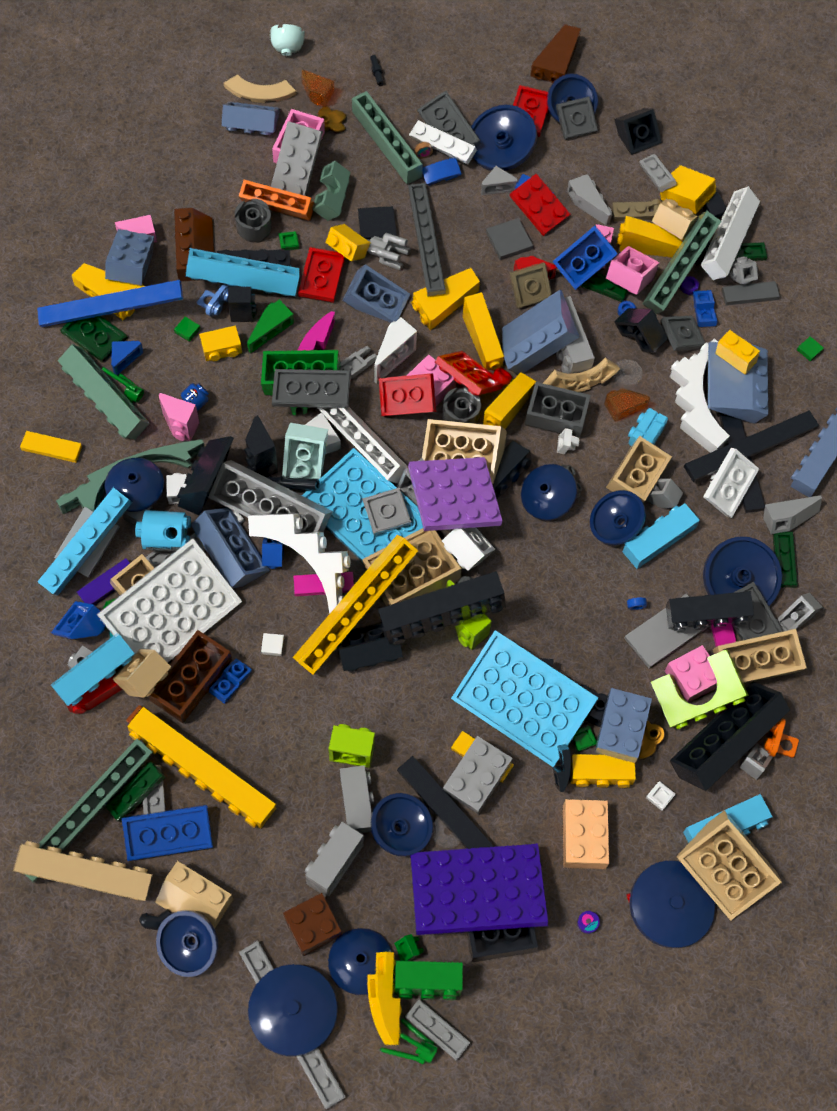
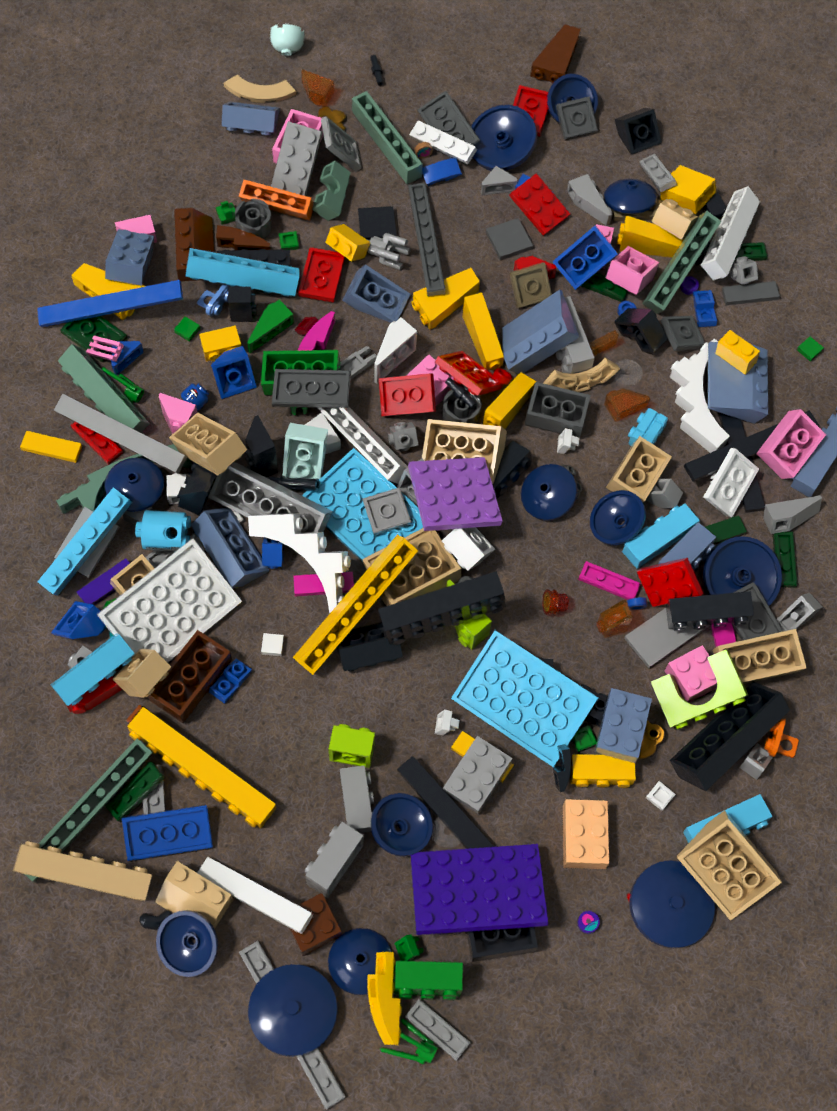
(95, 345): none -> bright pink tile
(104, 447): none -> red tile
(120, 433): none -> light grey tile
(208, 443): none -> tan brick
(226, 212): none -> green tile
(233, 372): none -> blue slope
(238, 239): none -> reddish brown slope
(256, 895): none -> white tile
(305, 325): none -> dark red tile
(340, 144): none -> light grey tile
(403, 436): none -> light grey brick
(446, 723): none -> white tile
(460, 393): none -> black bar
(554, 602): none -> clear red piece
(604, 342): none -> clear orange tile
(609, 581): none -> dark pink tile
(615, 619): none -> clear orange slope
(630, 196): none -> dark blue dish
(669, 581): none -> red plate
(694, 545): none -> sand blue brick
(727, 529): none -> dark green tile
(791, 444): none -> bright pink brick

